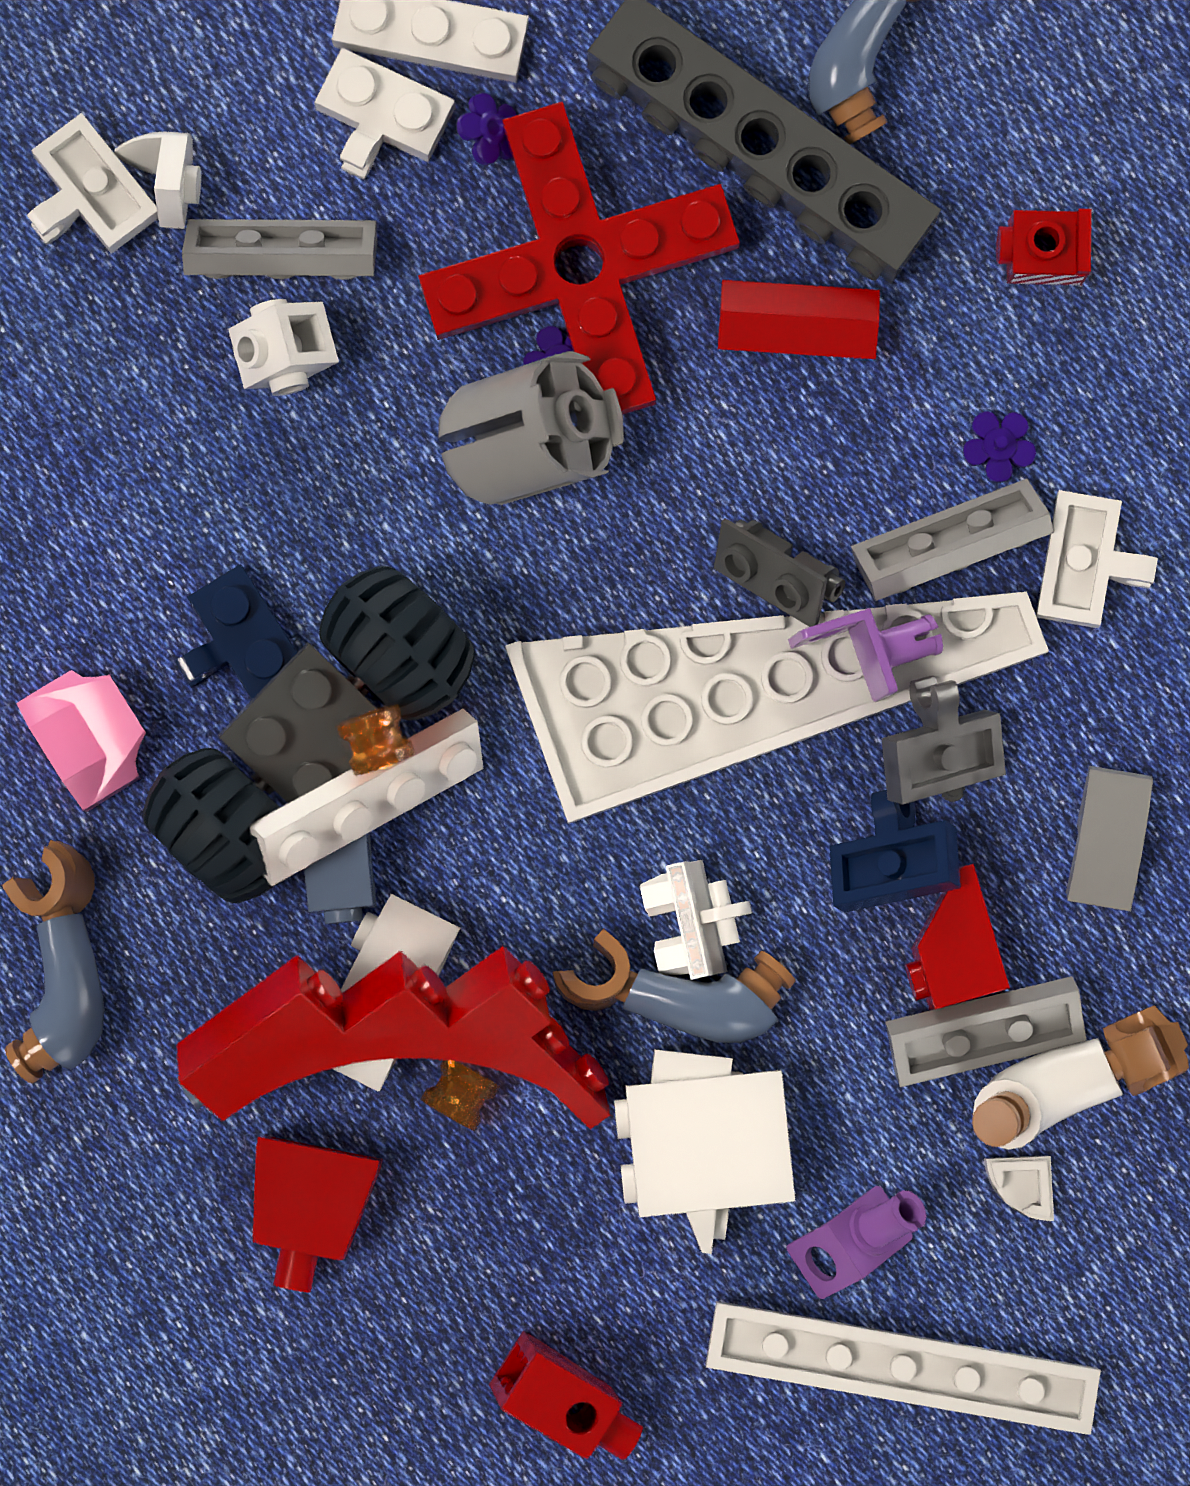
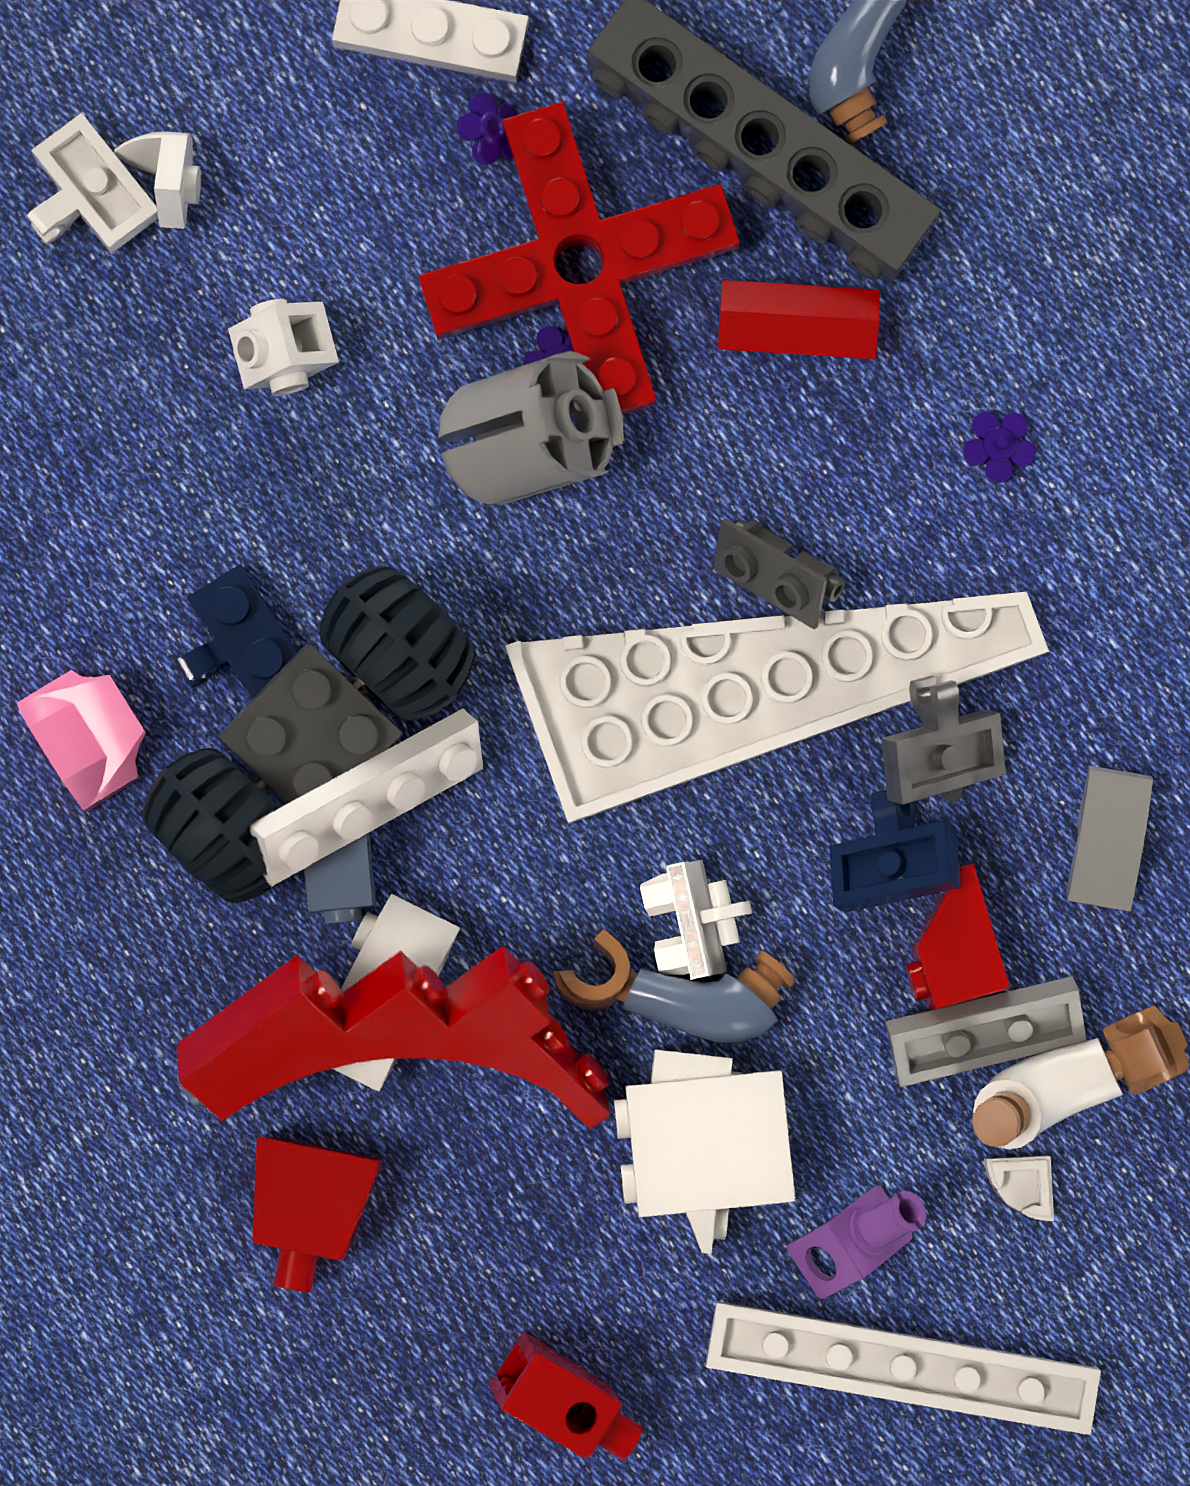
(73, 1006): piece -> none
(280, 248): light grey plate -> none
(375, 739): clear orange wheel -> none
(382, 110): white plate -> none
(460, 1093): clear orange wheel -> none
(878, 649): medium lavender bracket -> none
(952, 539): light grey plate -> none
(1028, 264): red brick -> none
(1083, 560): white plate -> none

